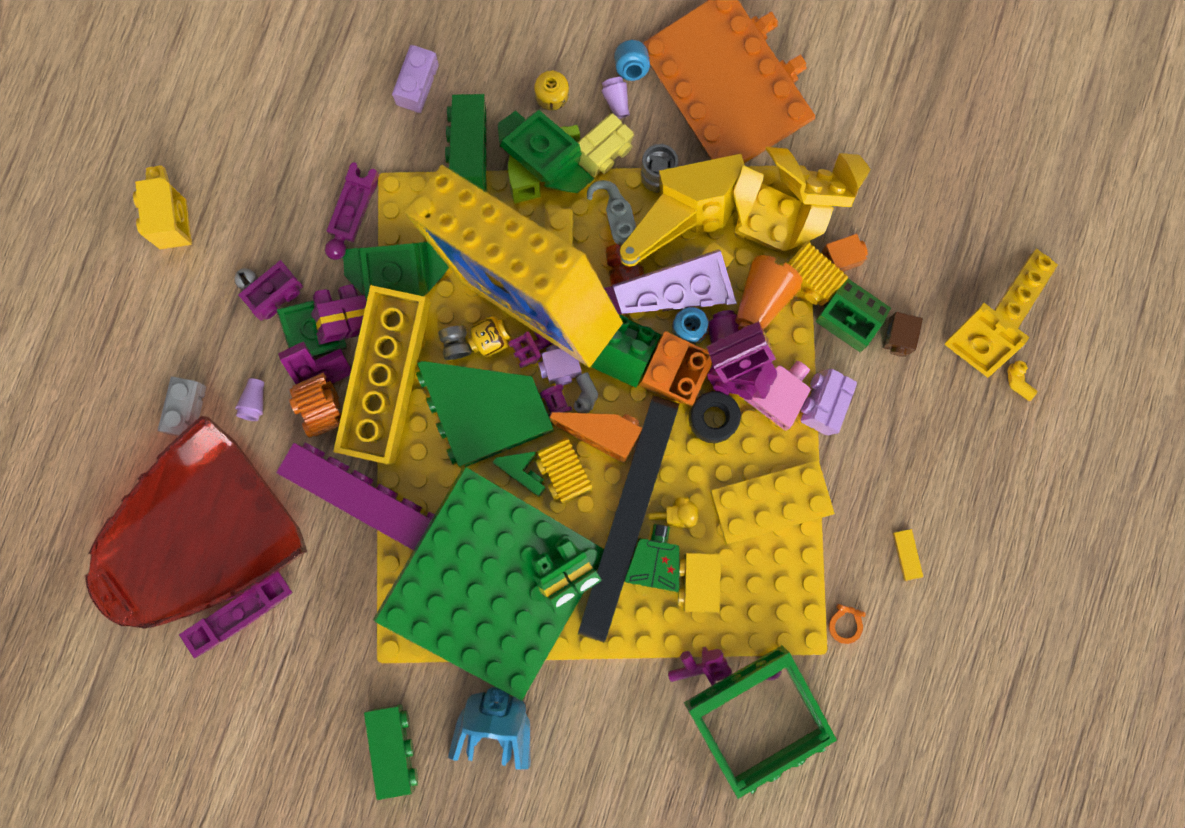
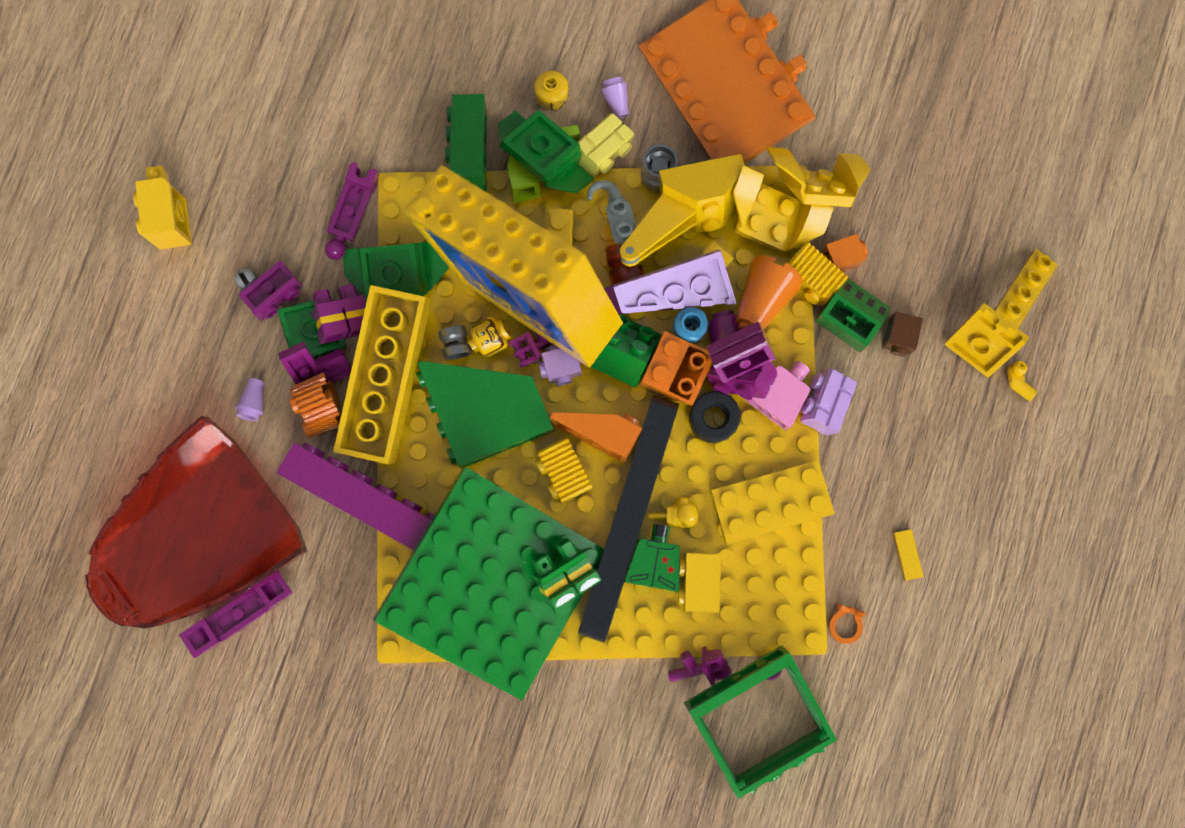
(181, 405): light grey brick -> none
(390, 751): green brick -> none
(415, 78): lavender brick -> none
(499, 721): dark azure piece -> none
(516, 465): green slope -> none
(555, 400): magenta bush -> none
(588, 394): light grey arm -> none
(632, 60): dark azure head -> none

